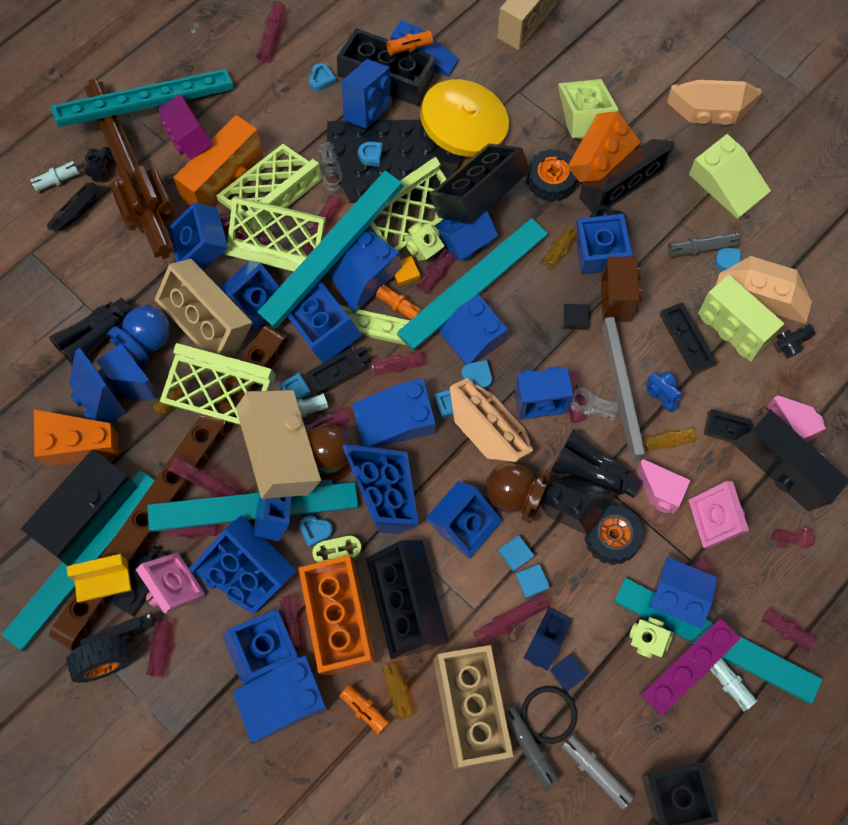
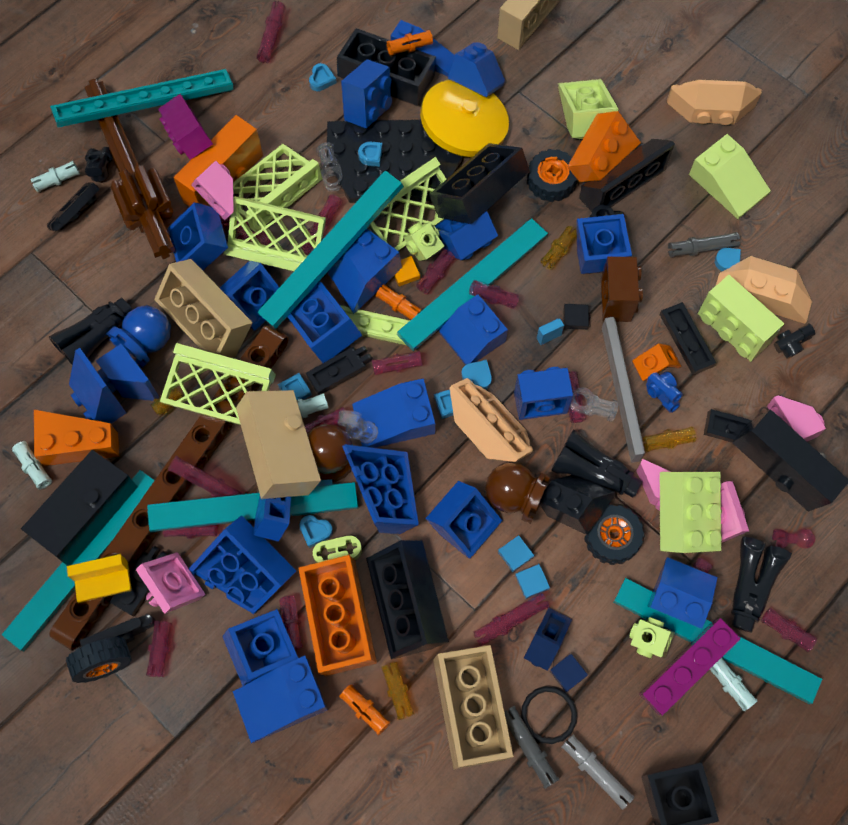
(31, 465): none -> light aqua pin
(216, 188): none -> bright pink slope
(357, 427): none -> clear connector
(477, 69): none -> blue slope
(494, 294): none -> clear pink pin
(550, 331): none -> dark azure tile
(655, 360): none -> orange bracket
(690, 512): none -> yellowish green brick
(752, 597): none -> black piece

